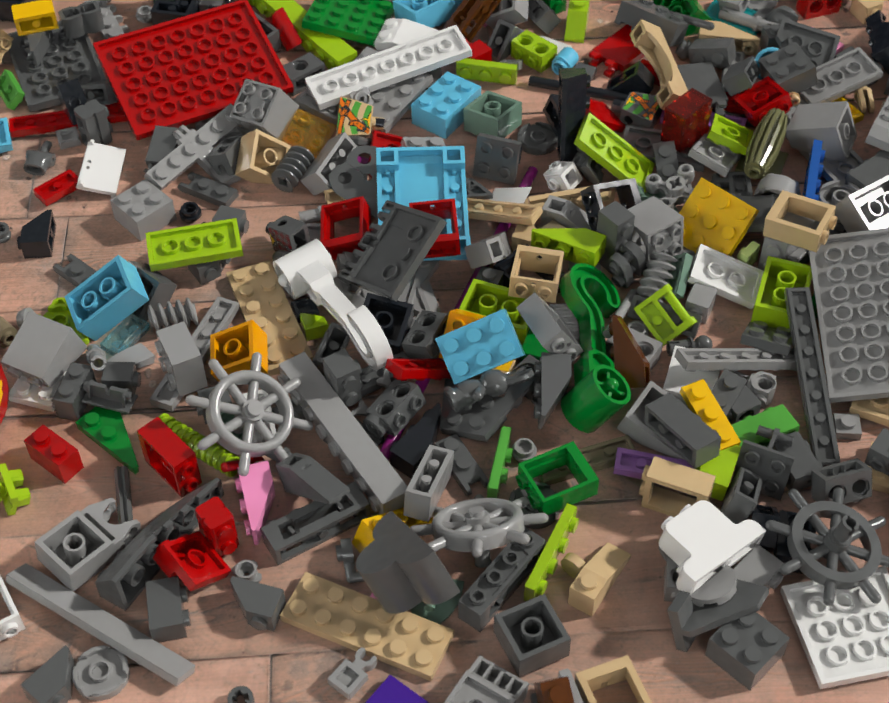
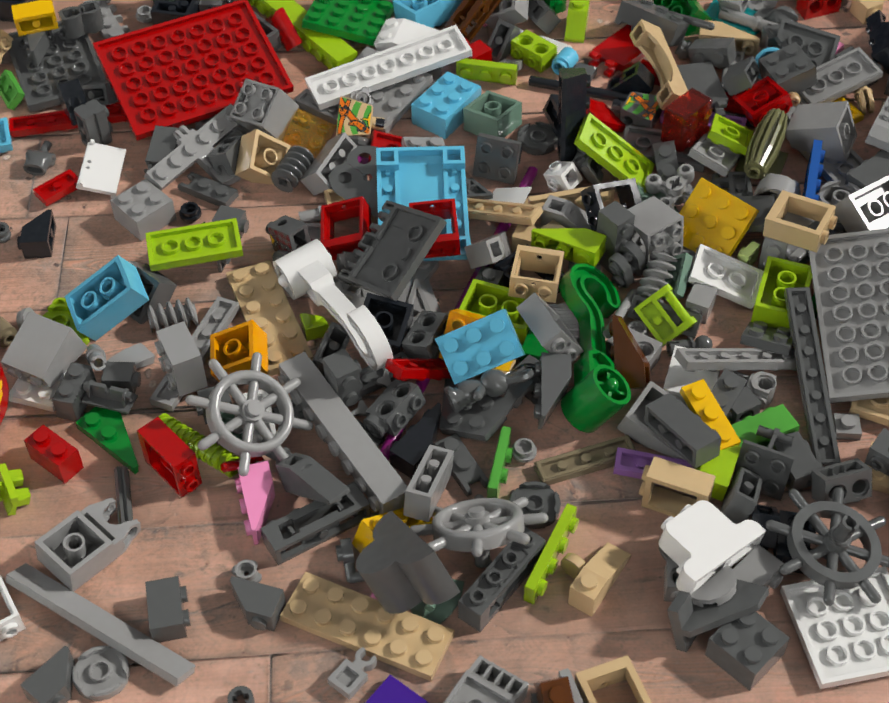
(68, 138): light grey tile -> none
(75, 271): dark grey hinge -> none
(125, 335): clear light blue plate -> none
(135, 563): dark grey wedge -> none
(191, 560): red plate -> none
(205, 271): dark grey brick -> none
(217, 526): red brick -> none
(302, 68): dark grey brick -> none
(304, 305): black tile -> none
(531, 635): dark grey brick -> none
(548, 461): green window -> none

